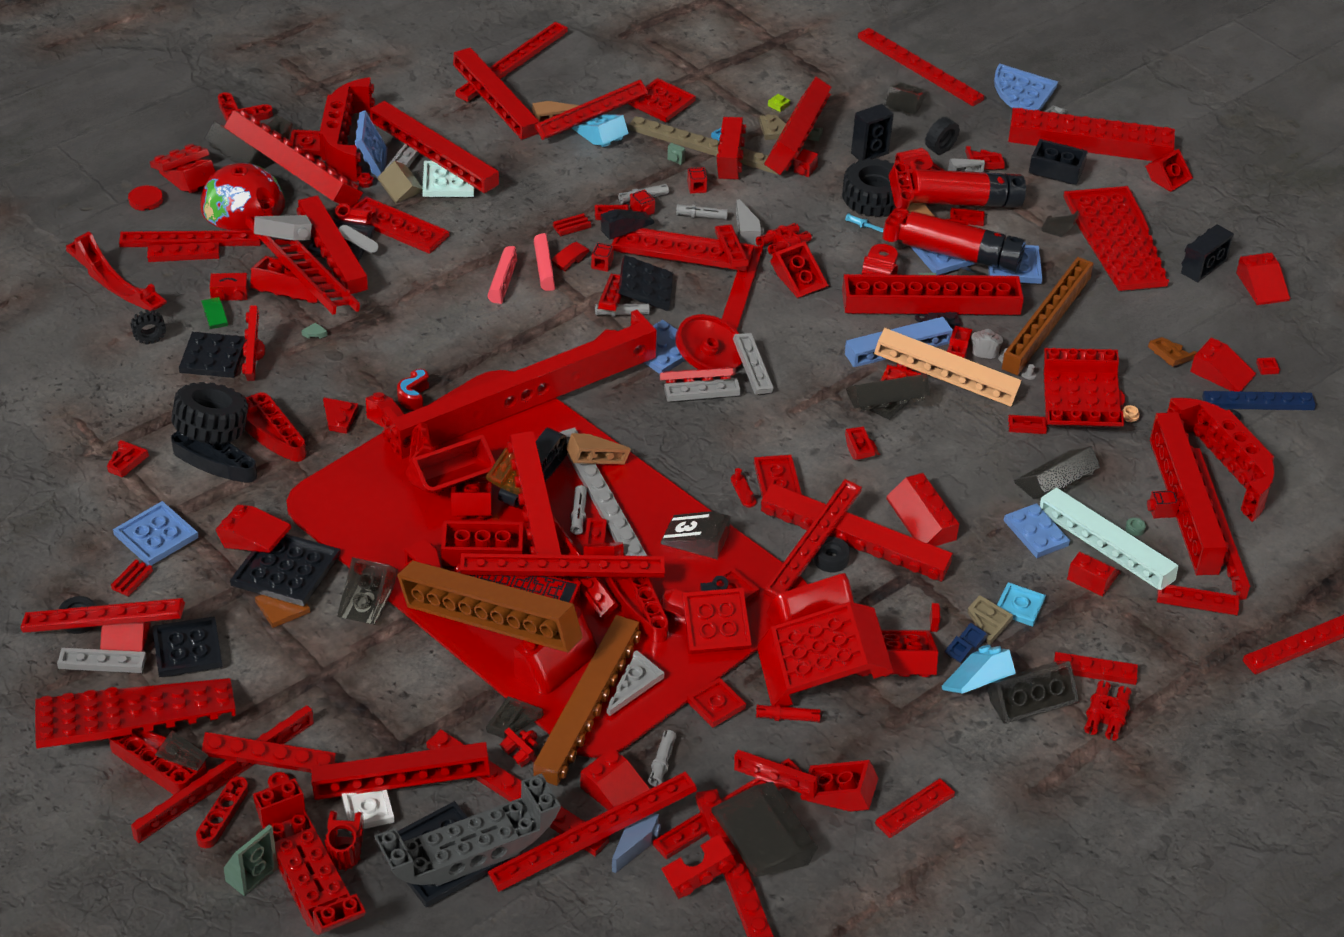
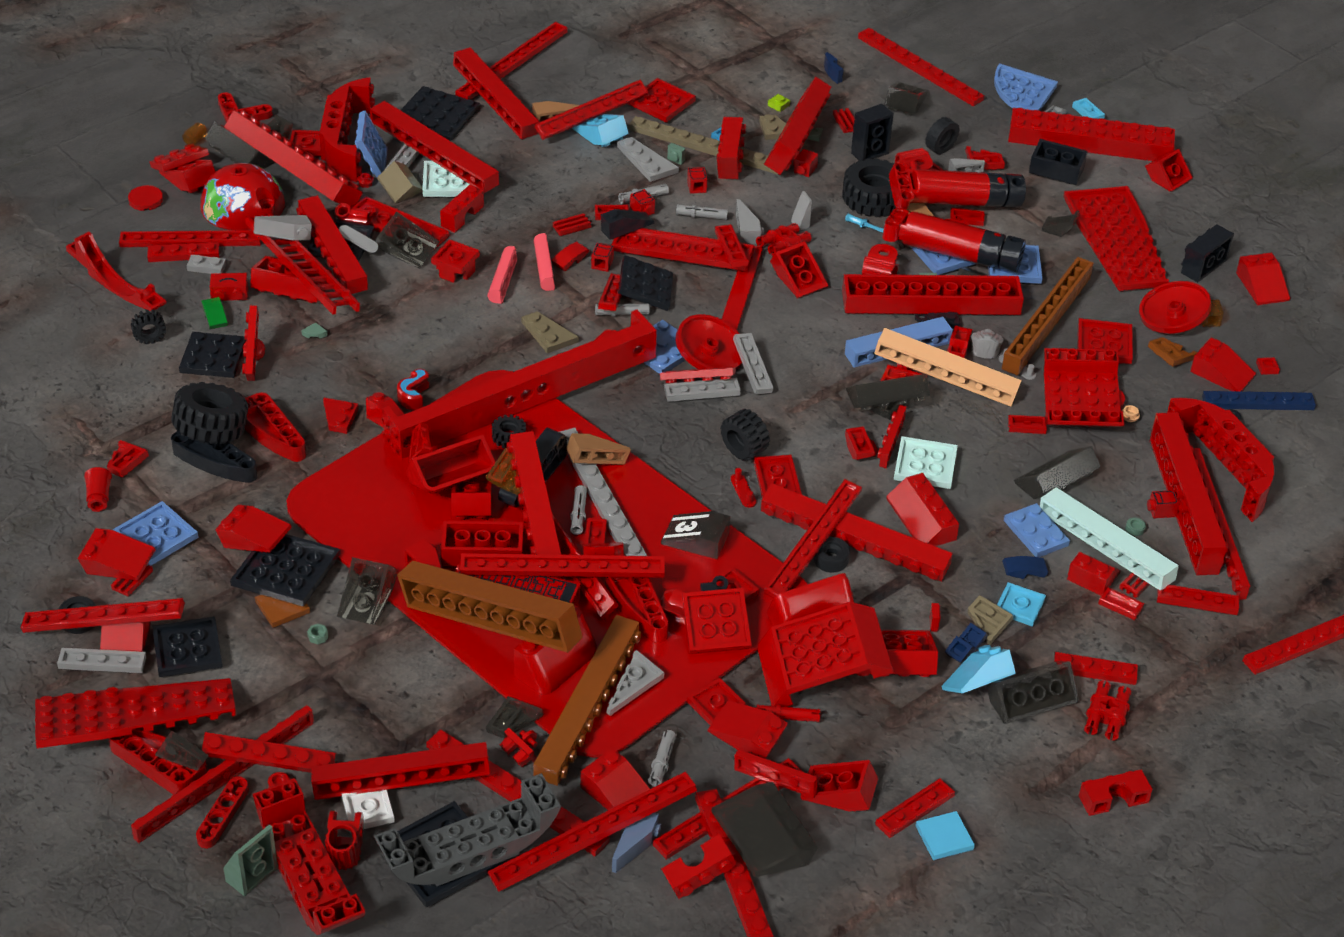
(97, 488): none -> red plant
(115, 555): none -> red slope
(194, 134): none -> clear orange brick
(206, 264): none -> light grey plate
(317, 633): none -> sand green tile
(406, 241): none -> clear smoke slope
(441, 111): none -> black plate
(453, 214): none -> red arch
(454, 259): none -> red panel
(504, 424): none -> black tyre
(548, 333): none -> dark tan wing
(646, 160): none -> light grey wing
(745, 434): none -> black tyre
(748, 728): none -> red slope
(803, 211): none -> light grey slope
(833, 70): none -> dark blue slope
(848, 119): none -> red tile
(893, 432): none -> red plate
(926, 457): none -> light aqua plate
(944, 835): none -> medium azure tile
(1022, 565): none -> dark blue slope
(1087, 109): none -> medium azure plate
(1098, 793): none -> red arch
(1106, 335): none -> red plate
(1121, 603): none -> red tile
(1131, 589): none -> red tile
(1175, 307): none -> red dish
(1216, 314): none -> clear orange brick

